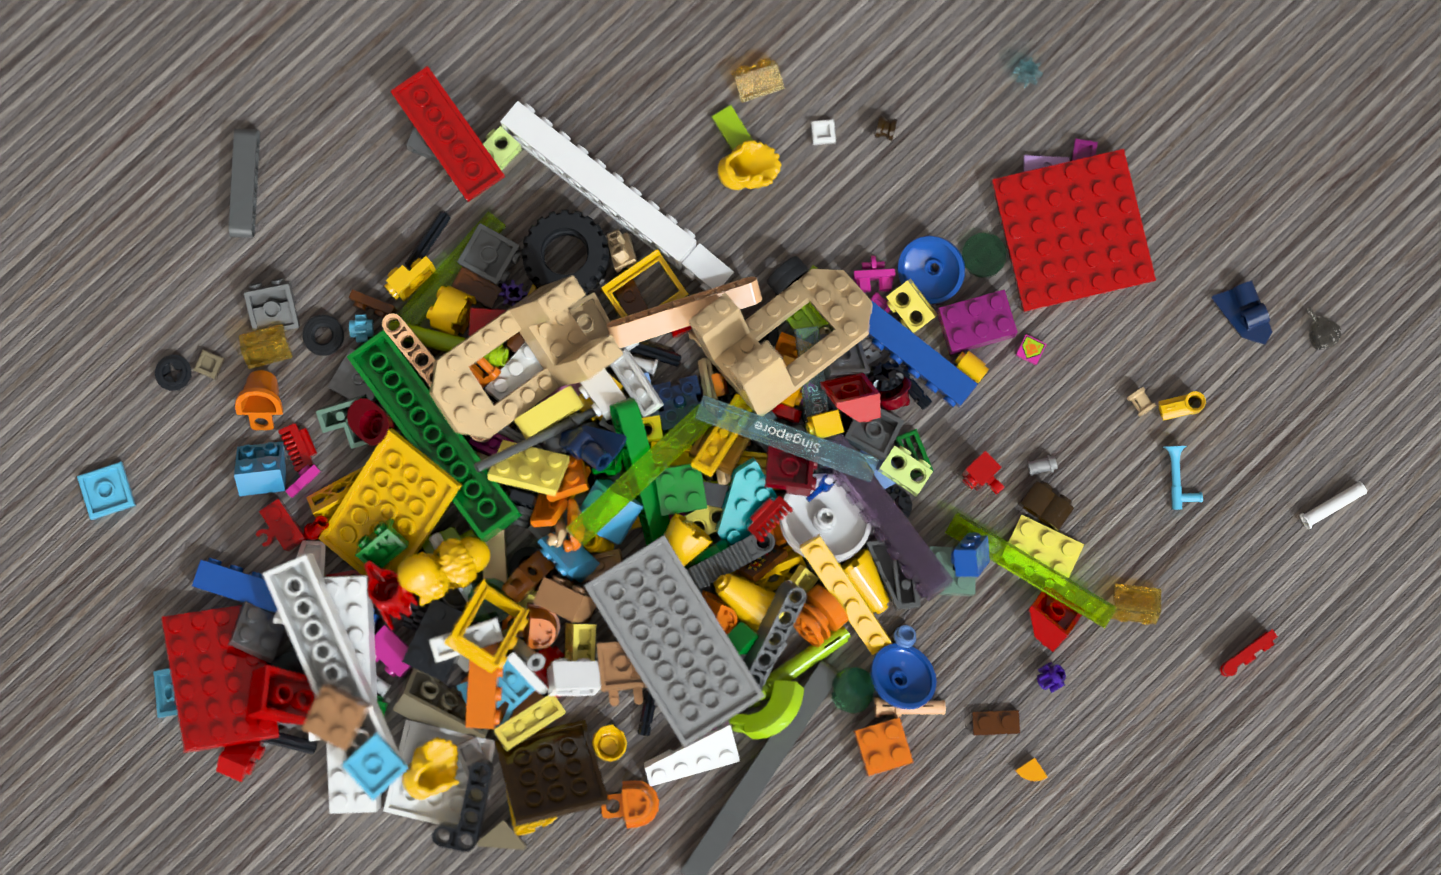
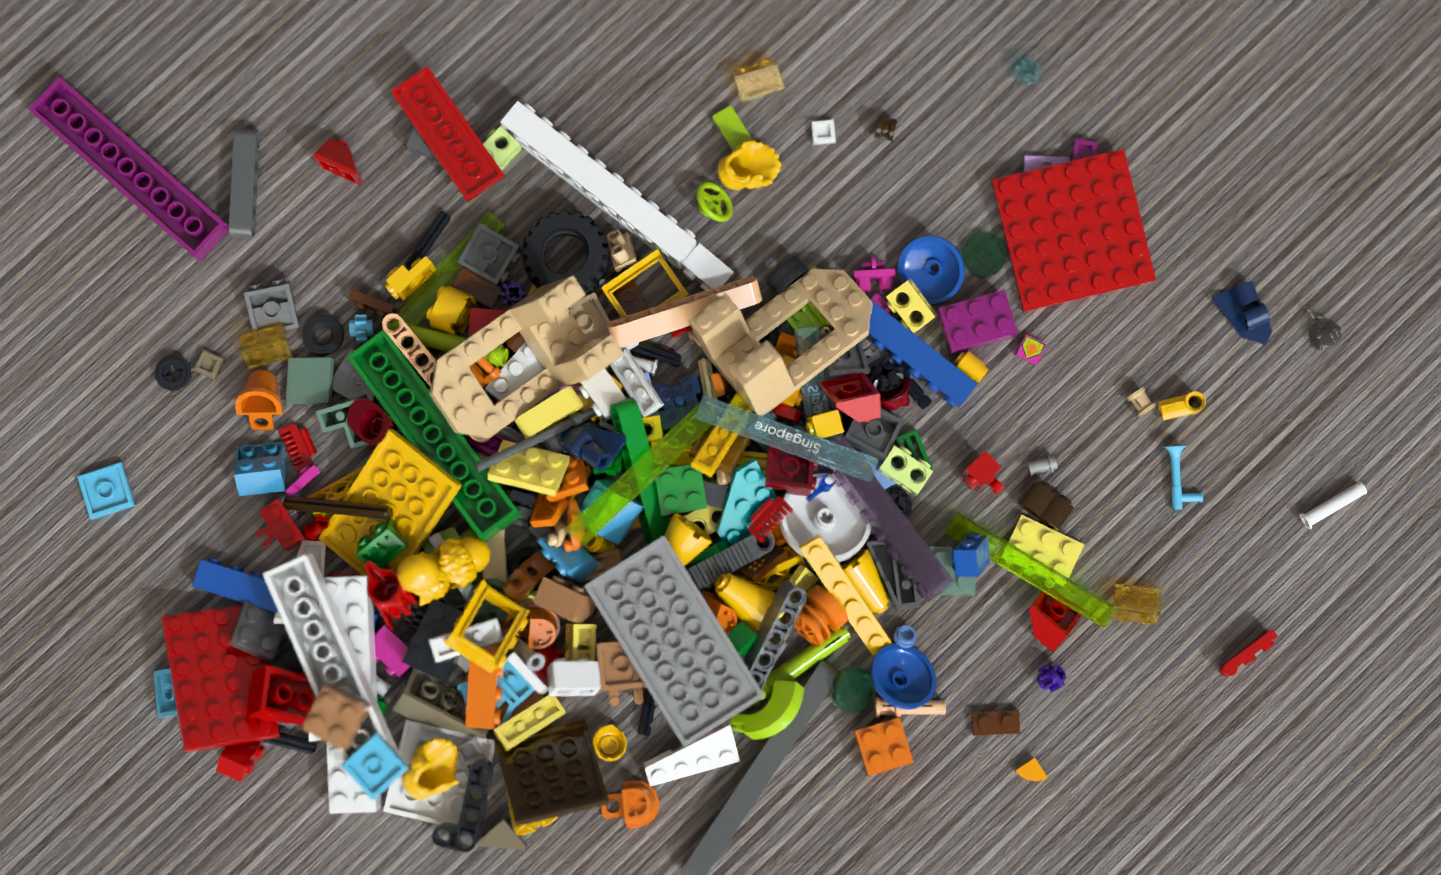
(129, 169): none -> magenta brick
(309, 381): none -> sand green tile
(337, 507): none -> dark brown axle
(339, 160): none -> red slope
(710, 205): none -> lime piece

